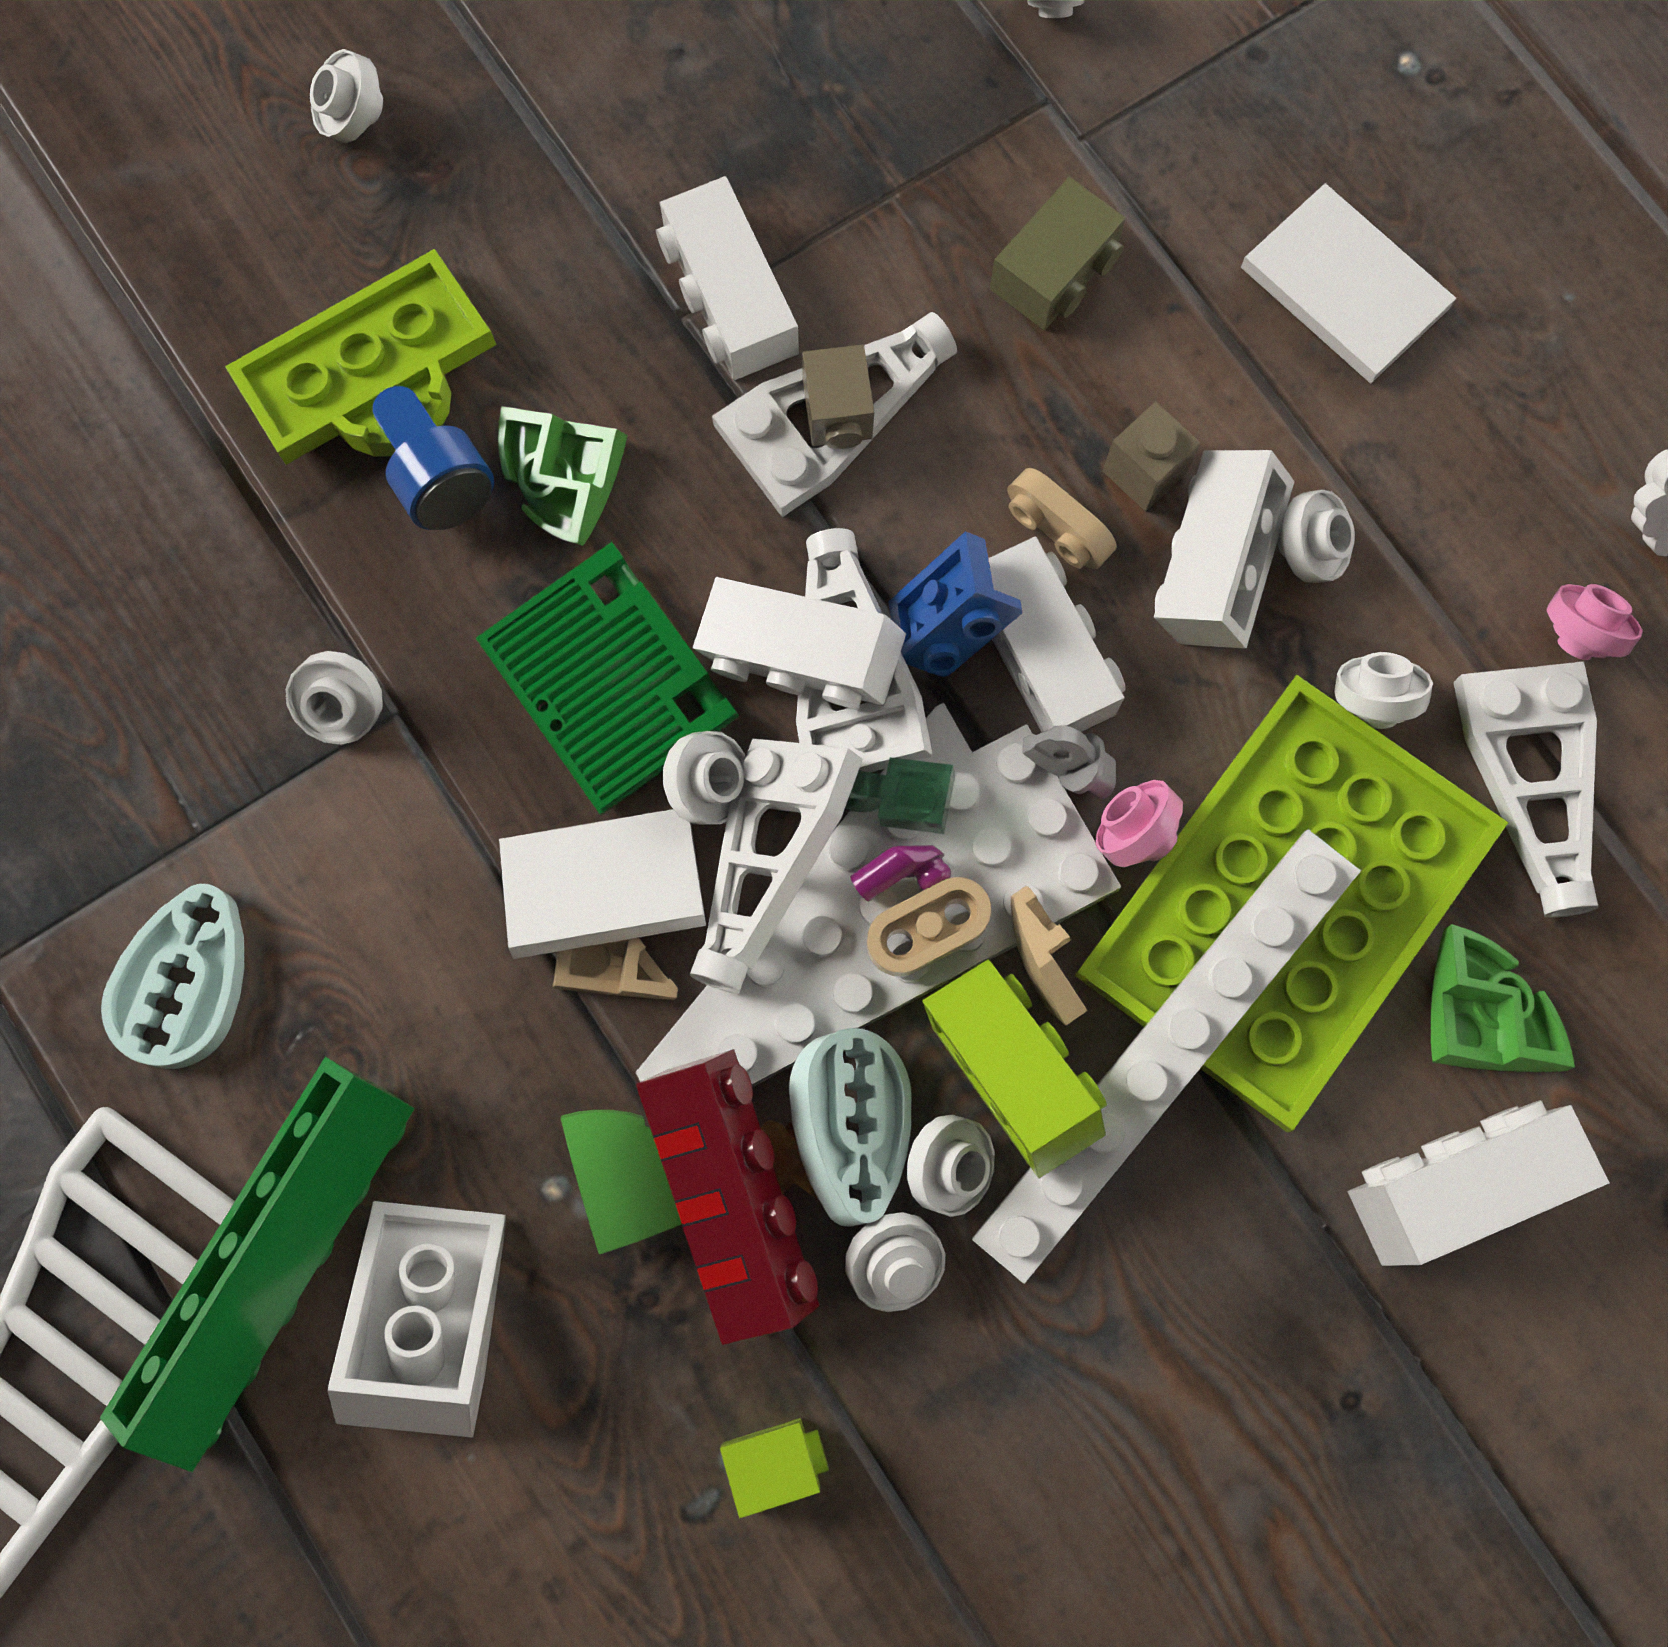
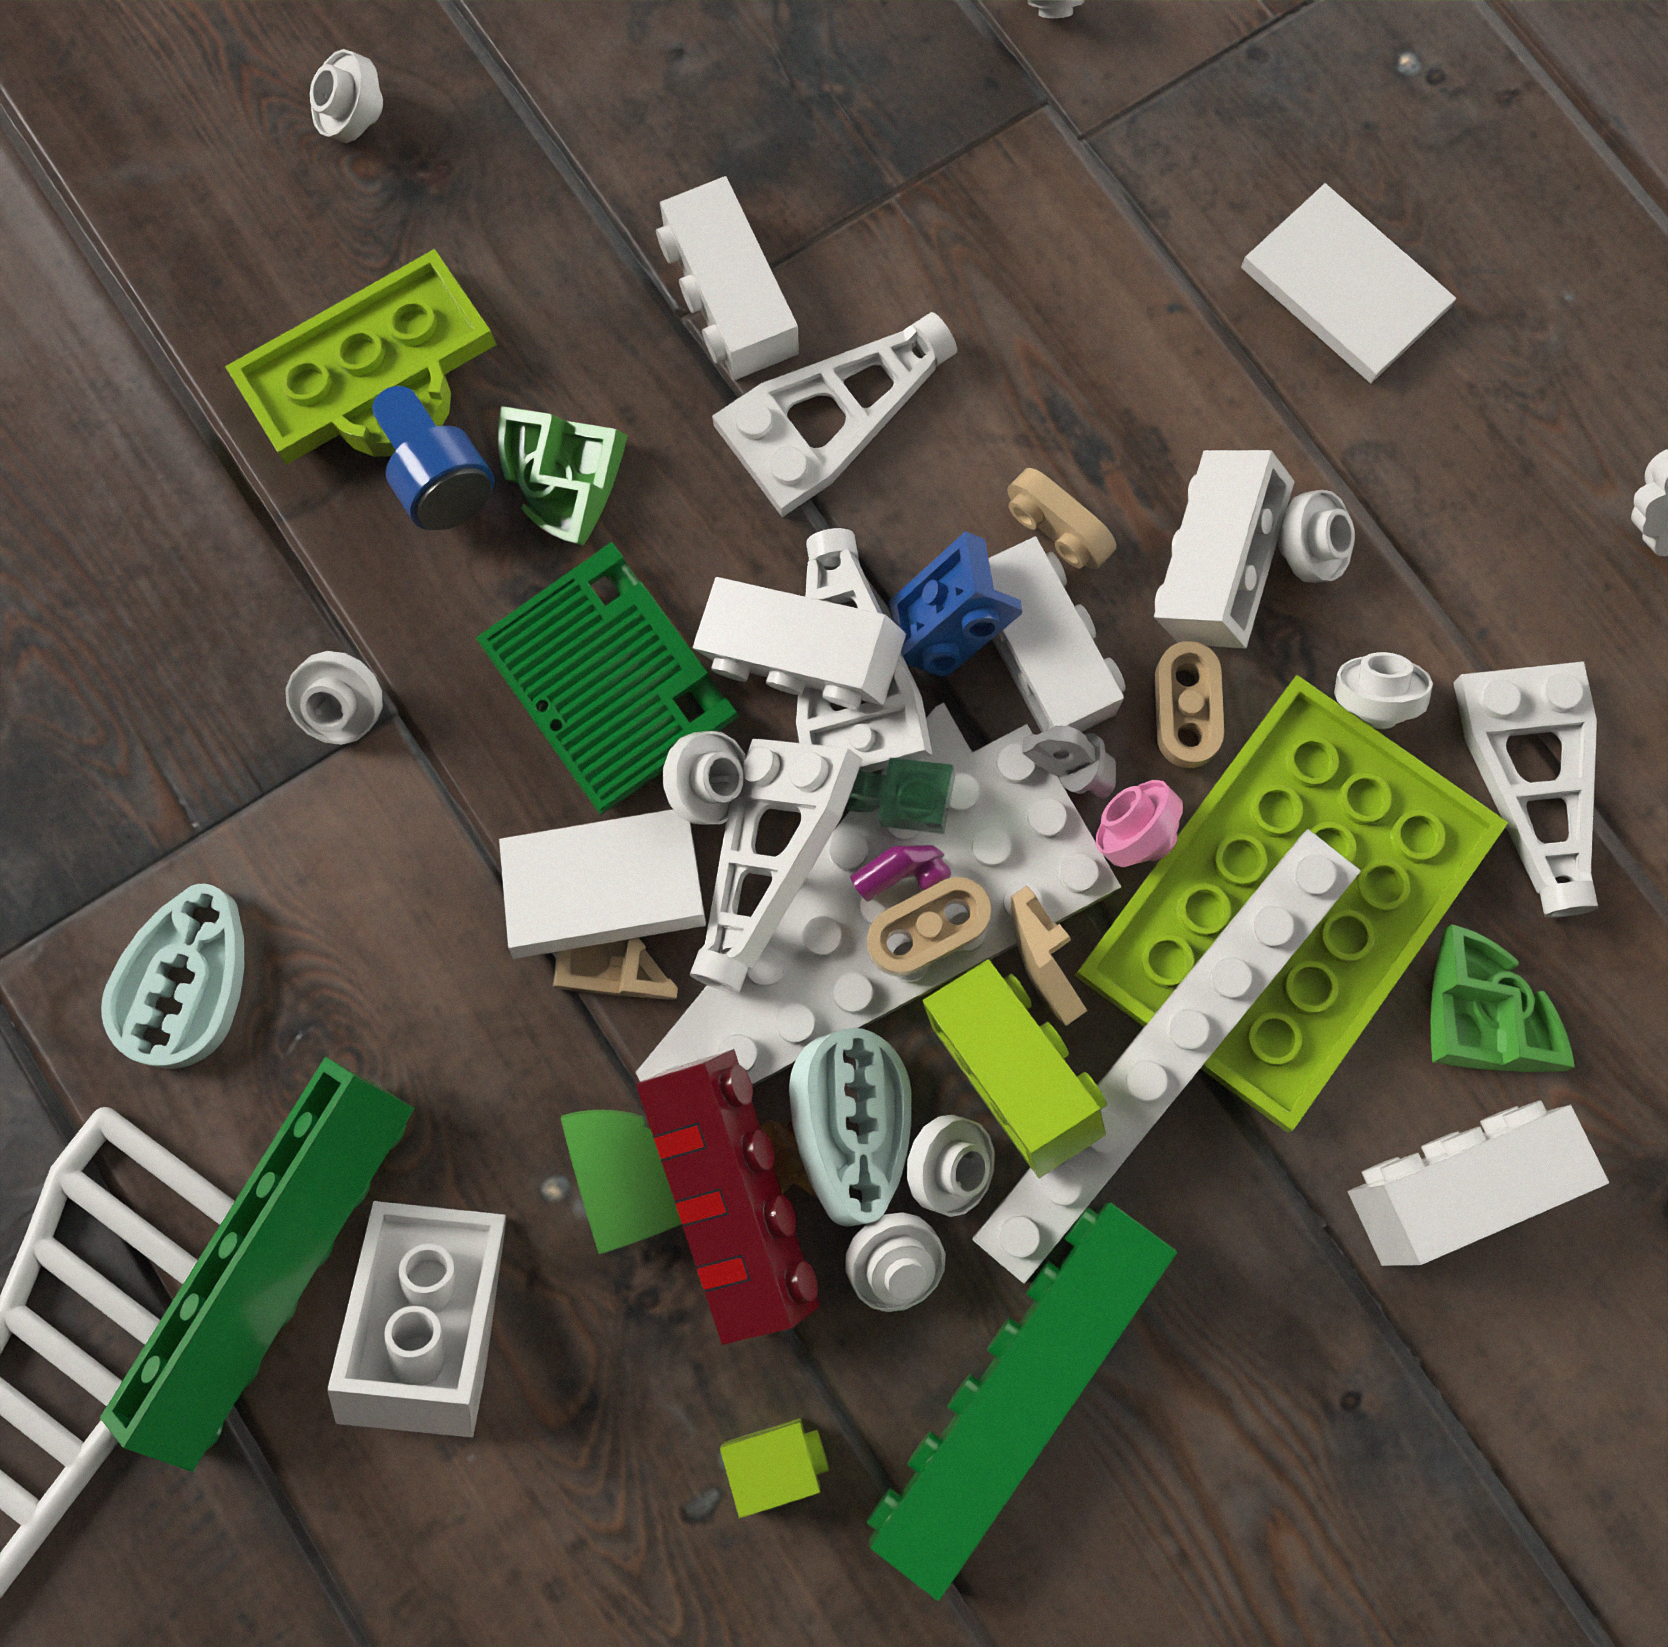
(838, 396): dark tan brick -> none
(1019, 1399): none -> green brick
(1057, 254): olive brick -> none
(1150, 456): dark tan brick -> none
(1189, 708): none -> tan plate
(1593, 622): bright pink plate -> none

